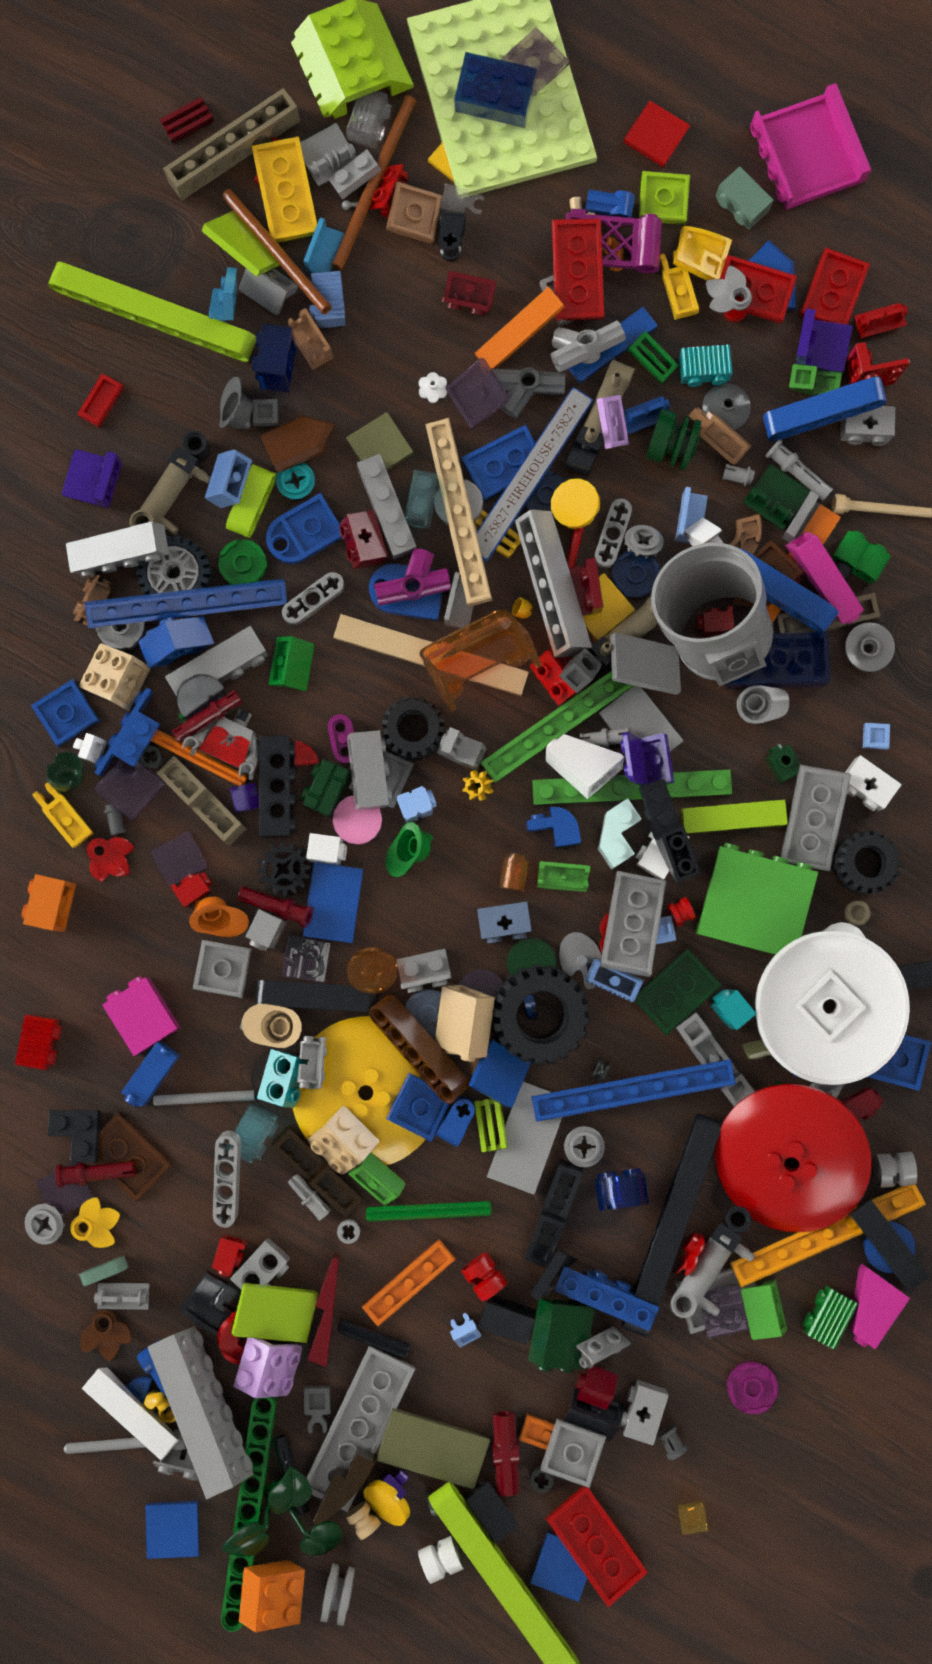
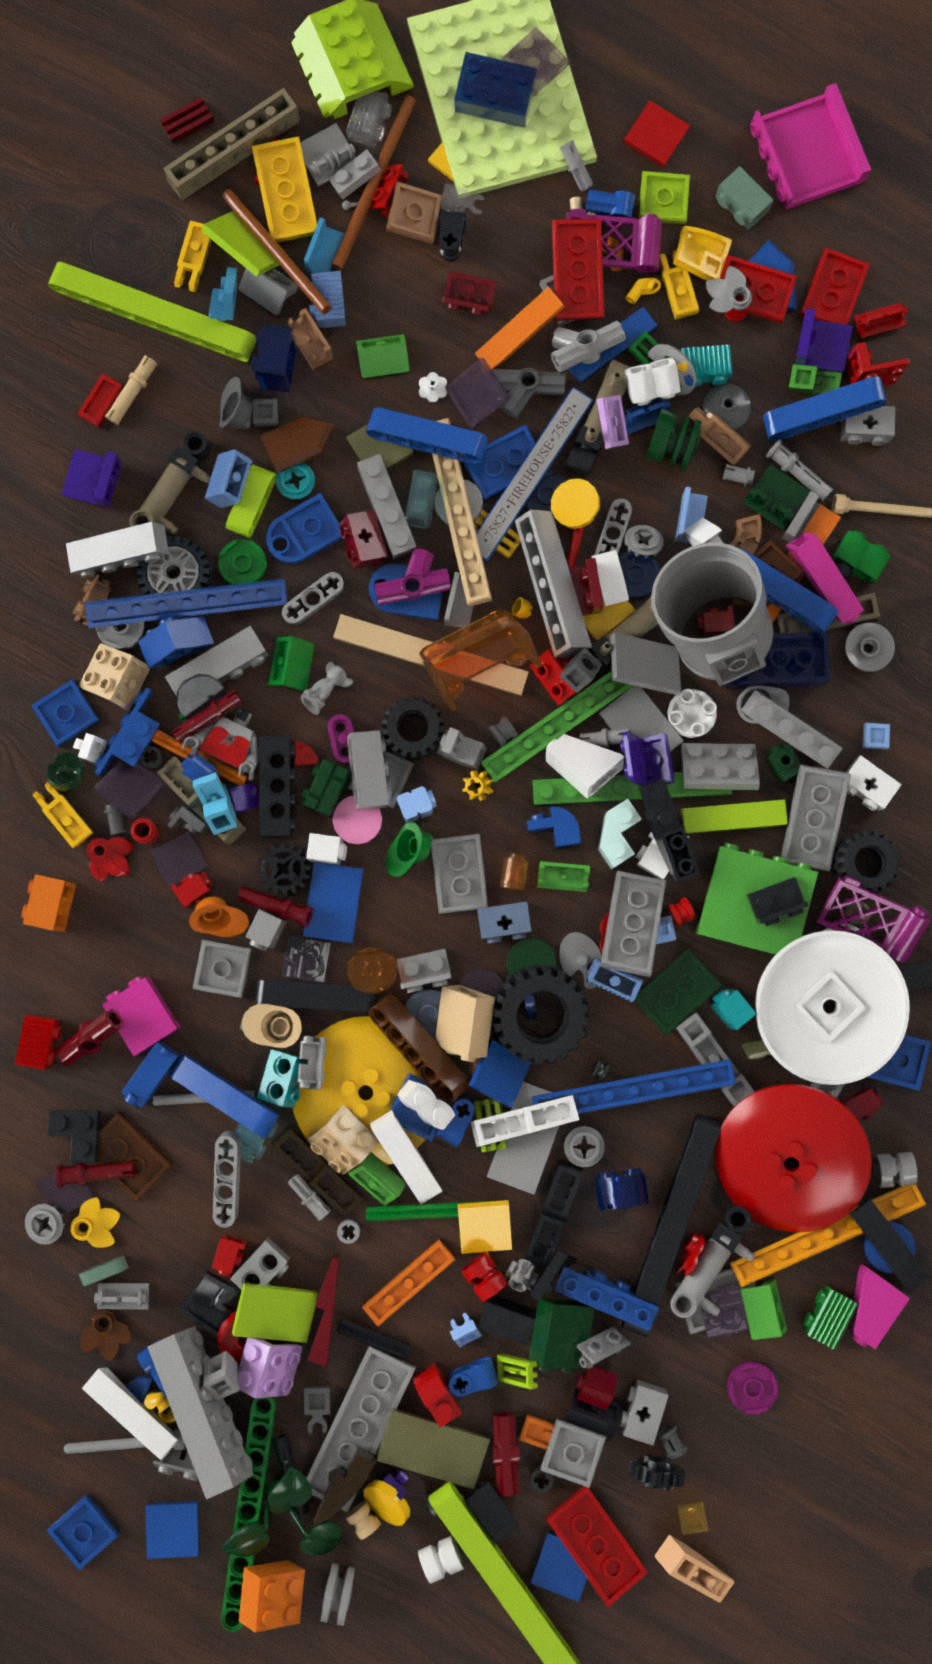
(83, 1531): none -> blue tile
(89, 1037): none -> dark red piece
(130, 391): none -> tan pin
(138, 828): none -> red brick
(192, 255): none -> yellow hinge
(192, 822): none -> flat silver bracket
(197, 767): none -> blue brick
(216, 803): none -> medium azure brick
(221, 1375): none -> light grey brick
(224, 1095): none -> blue beam
(314, 698): none -> light grey animal
(383, 356): none -> bright green panel
(405, 1157): none -> white slope
(427, 435): none -> blue beam
(429, 1109): none -> white brick
(436, 1395): none -> red brick
(459, 873): none -> light grey tile
(475, 1376): none -> blue piece
(484, 1226): none -> yellow tile
(503, 731): none -> dark grey wheel
(521, 1275): none -> light grey gear
(524, 1121): none -> white slope
(528, 1372): none -> lime tile
(576, 165): none -> light grey axle
(611, 578): none -> white slope
(643, 287): none -> yellow arm
(653, 381): none -> white brick
(657, 1472): none -> black gear
(685, 369): none -> light grey piece
(692, 713): none -> white dish
(693, 1569): none -> light nougat slope
(719, 766): none -> light grey plate
(776, 901): none -> black bracket
(791, 729): none -> light grey brick
(904, 929): none -> magenta piece

